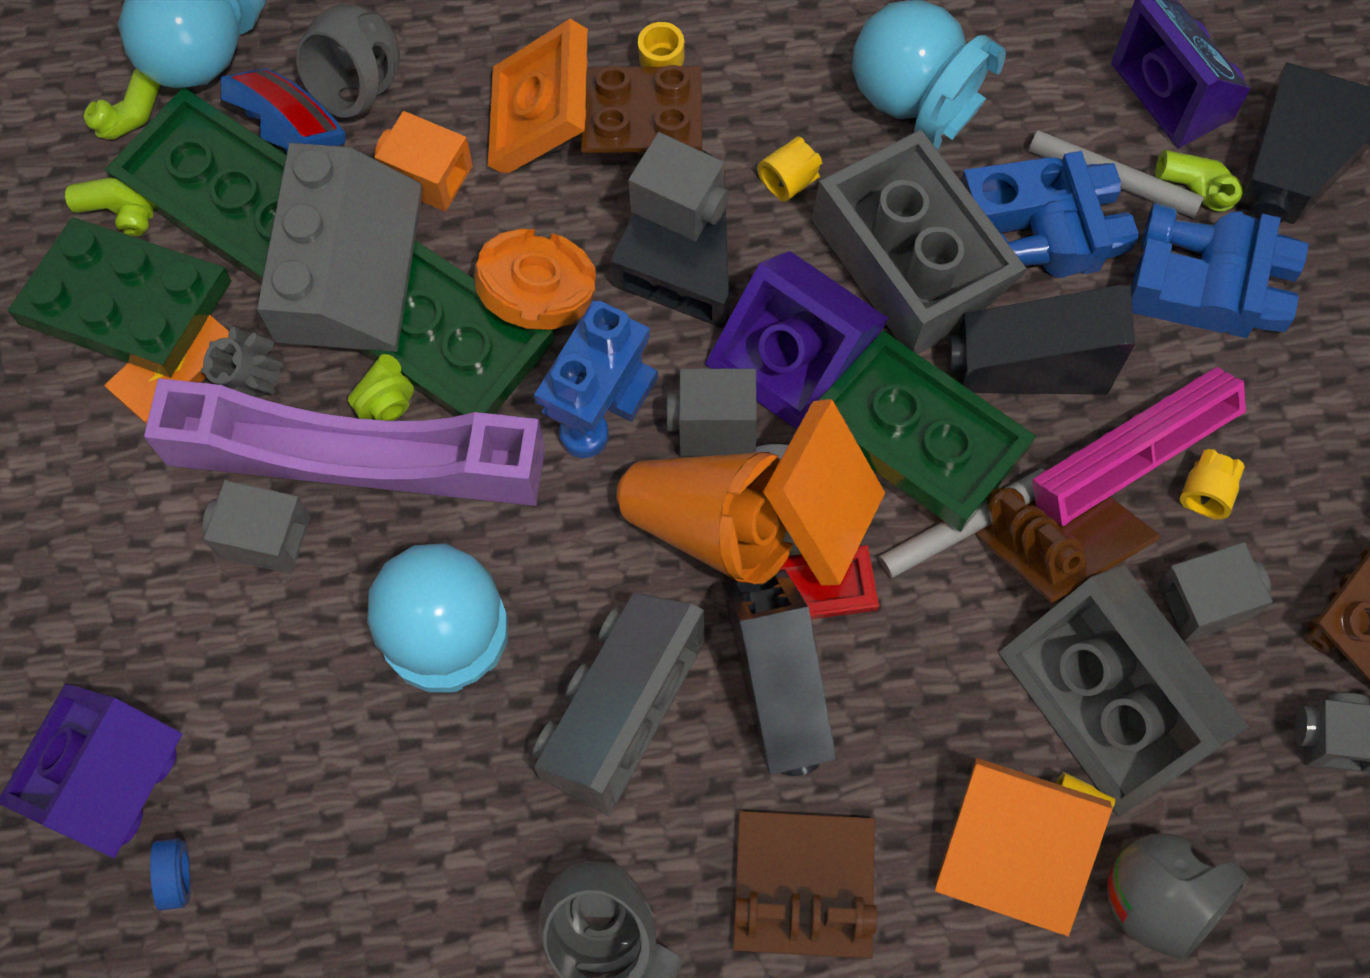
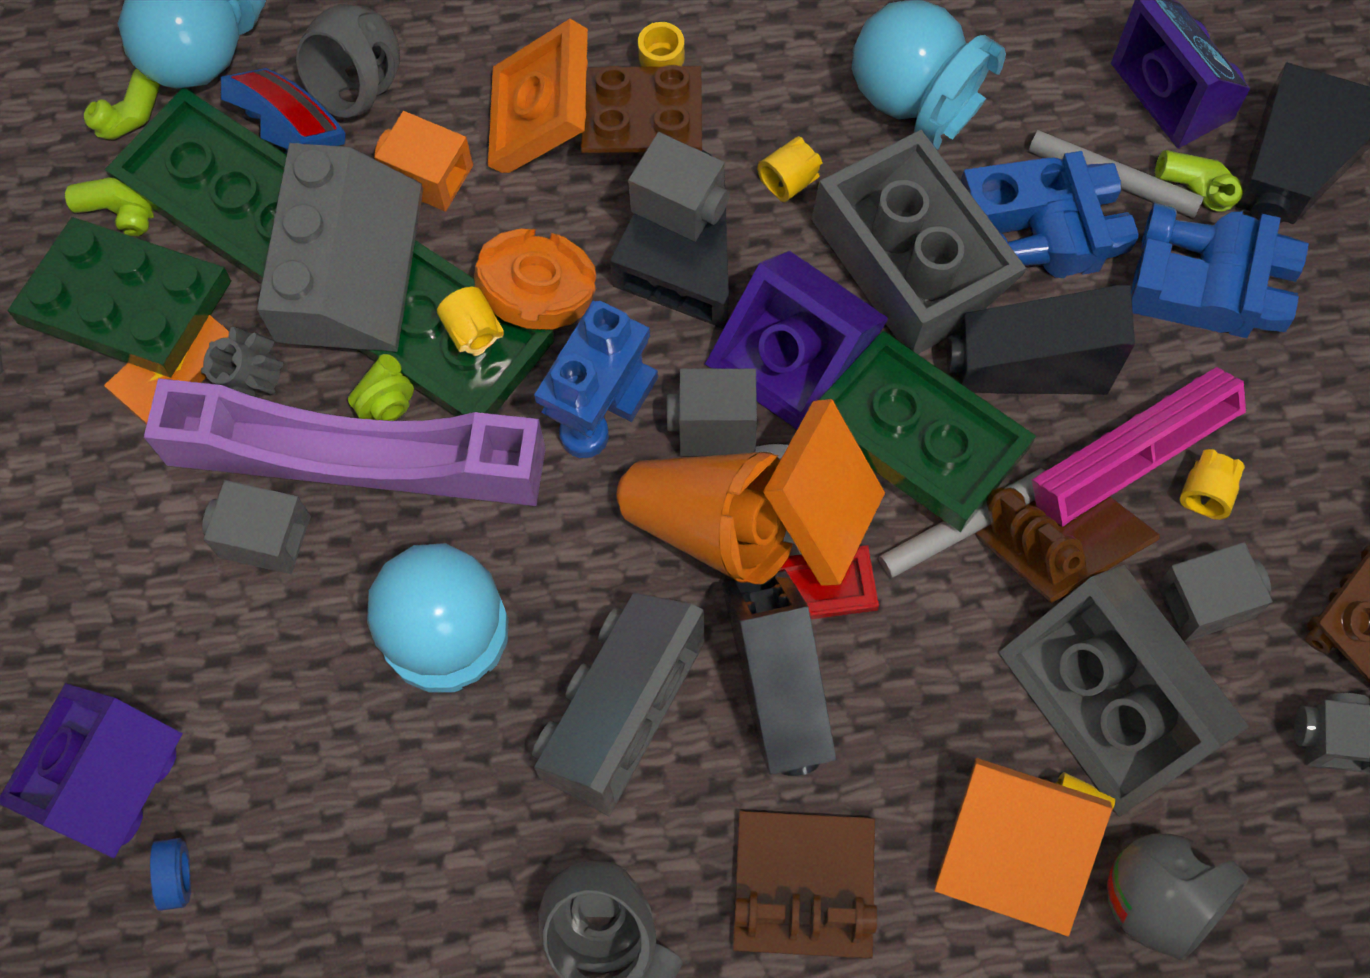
(469, 320): none -> yellow hose

